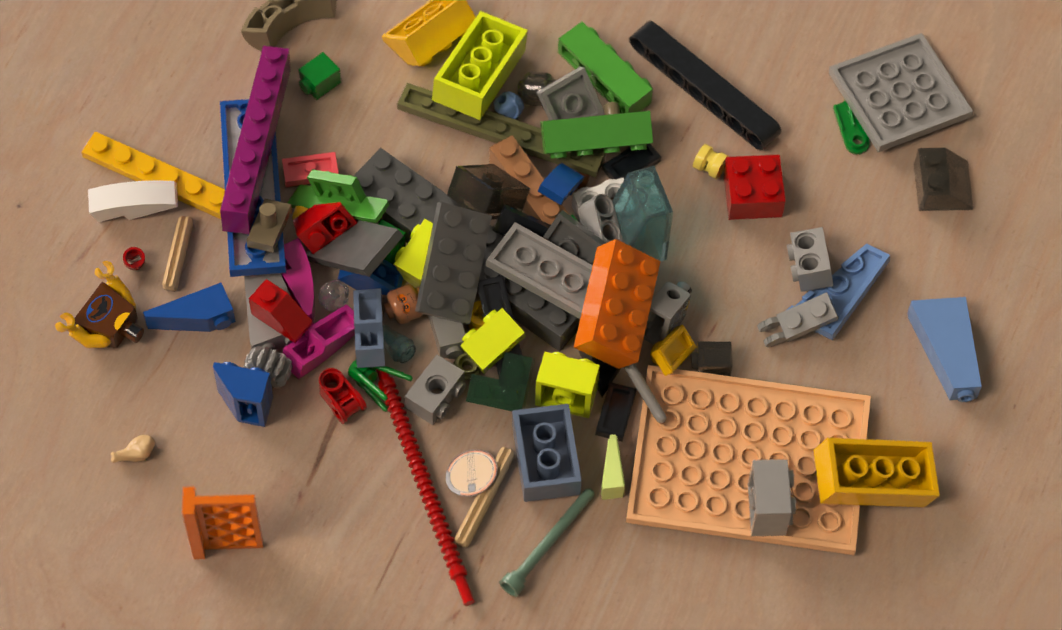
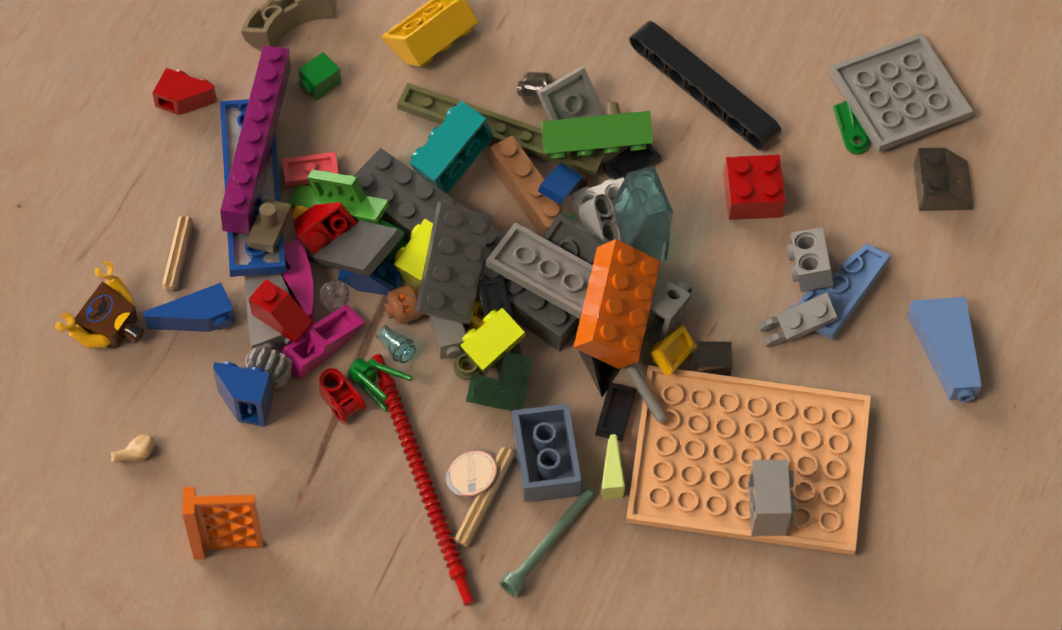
(131, 254): red hinge -> none
(132, 199): white slope -> none
(143, 167): yellow plate -> none
(182, 93): none -> red slope
(368, 328): sand blue slope -> none
(439, 375): light grey brick -> none
(452, 147): none -> teal brick
(479, 65): neon yellow brick -> none
(486, 189): clear smoke brick -> none
(509, 105): medium blue piece -> none
(510, 215): black tile -> none
(567, 382): neon yellow brick -> none
(606, 70): bright green brick -> none
(710, 161): light yellow wheel -> none
(876, 472): yellow brick -> none

